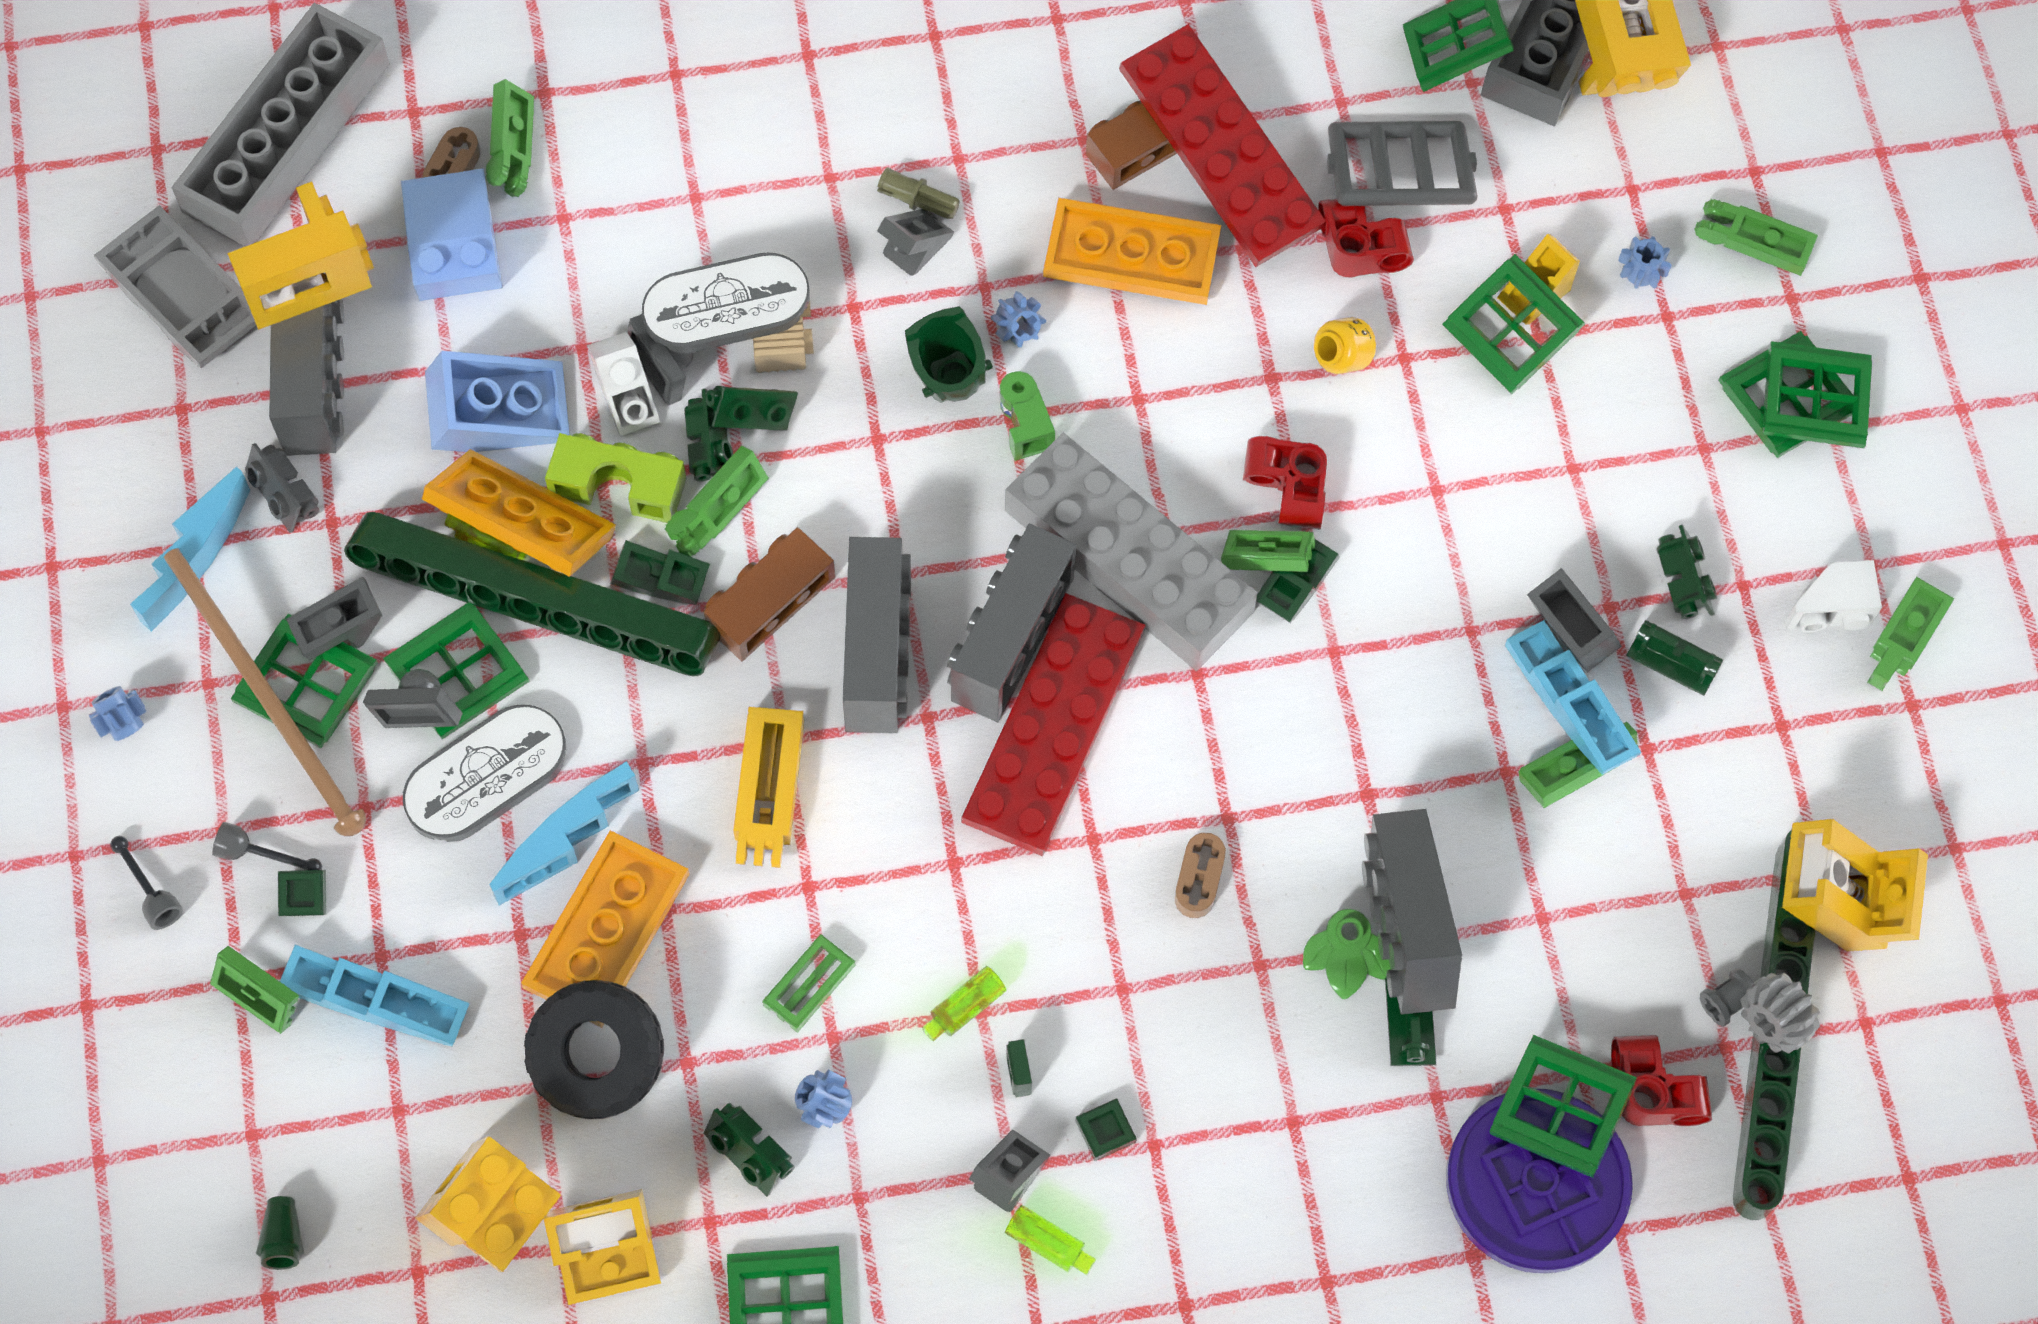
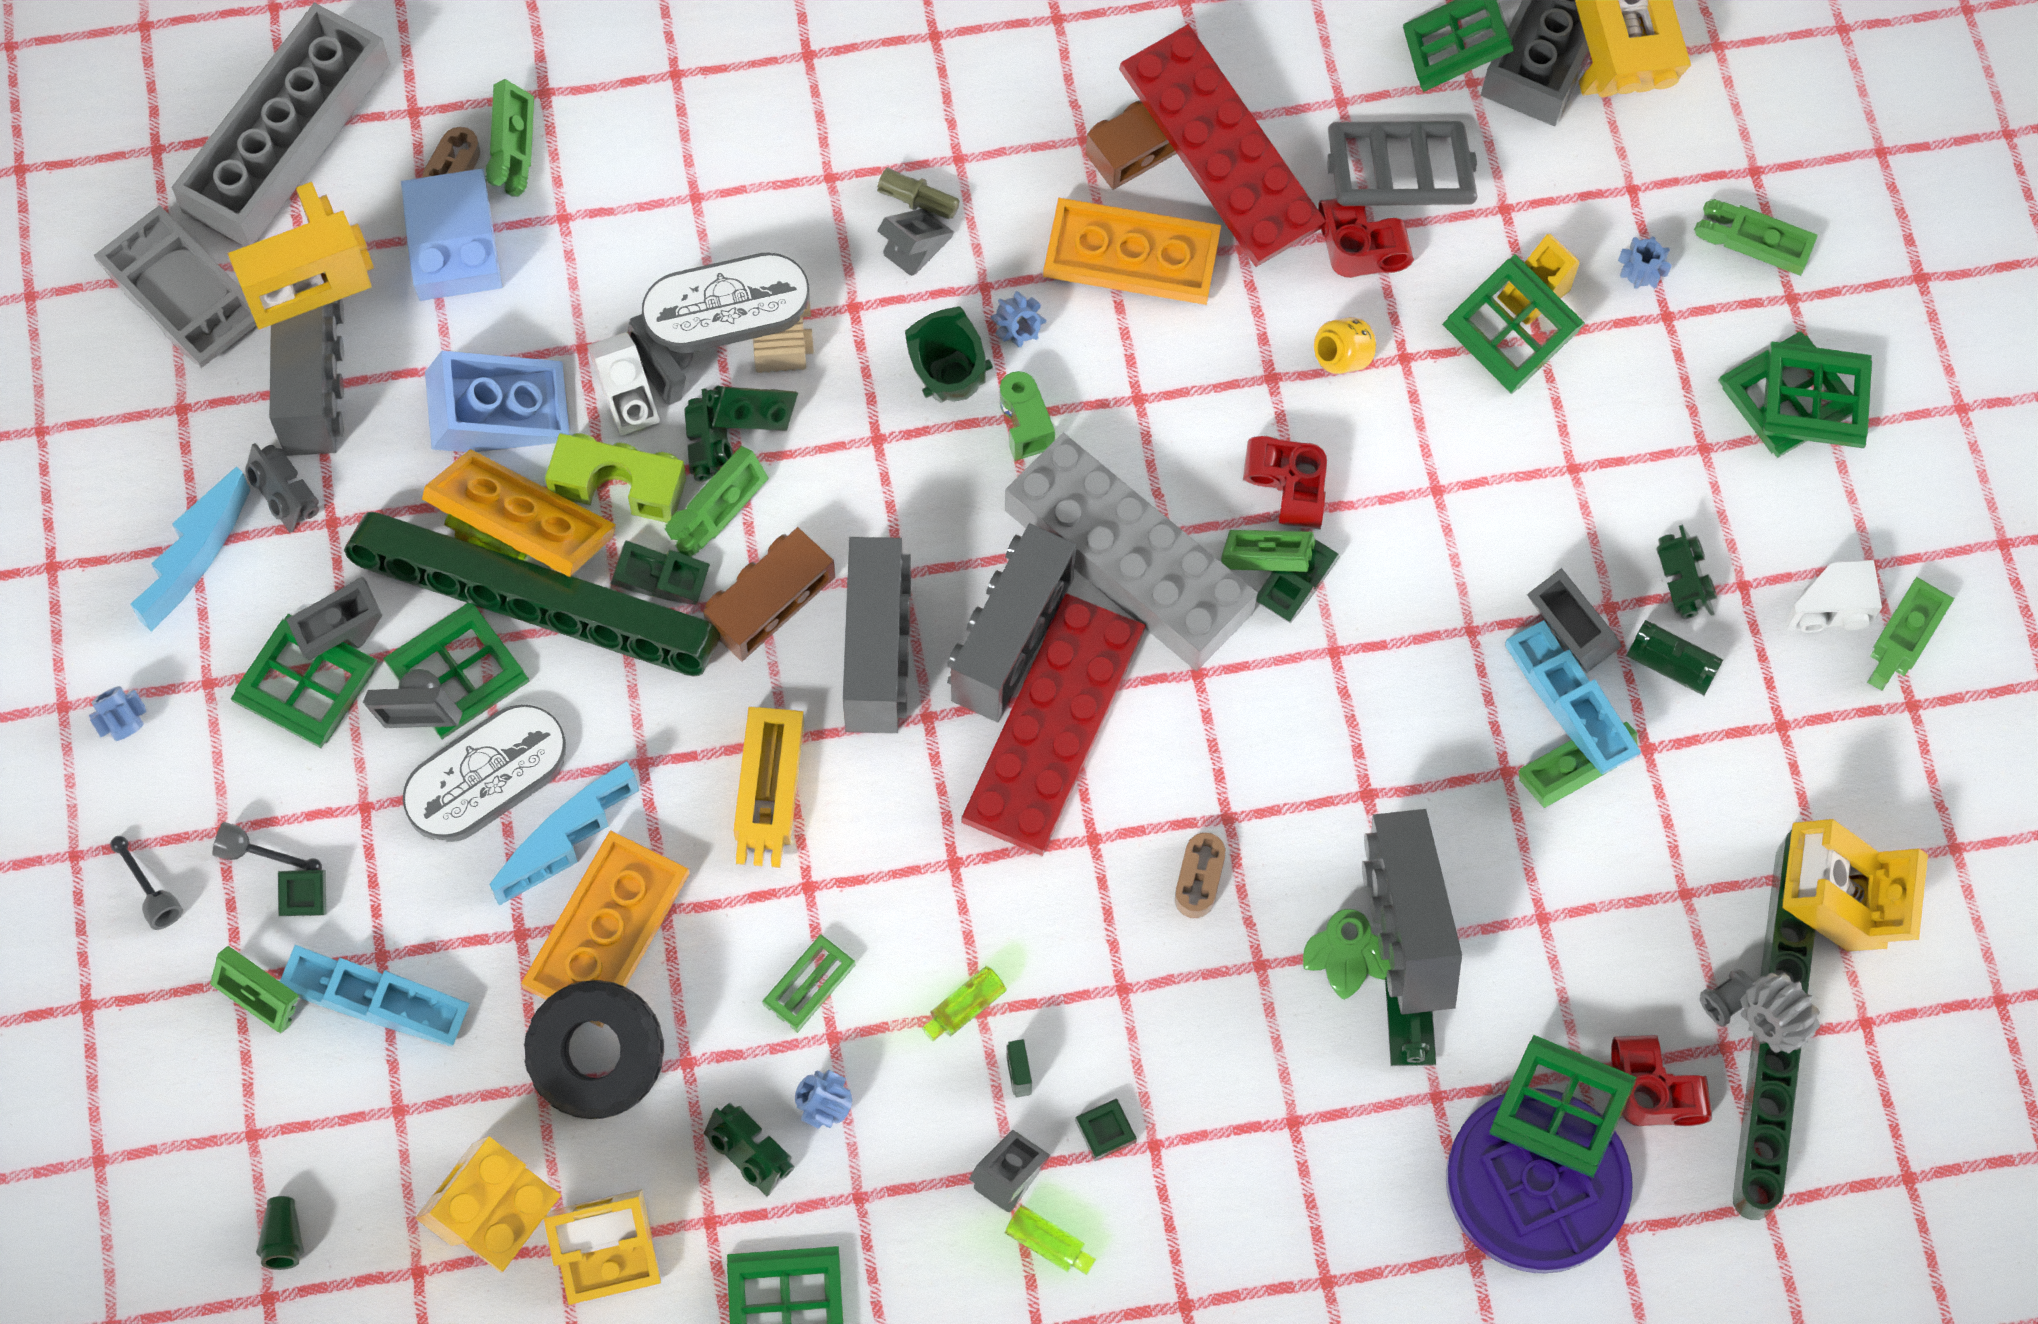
(349, 821): medium nougat bar -> none

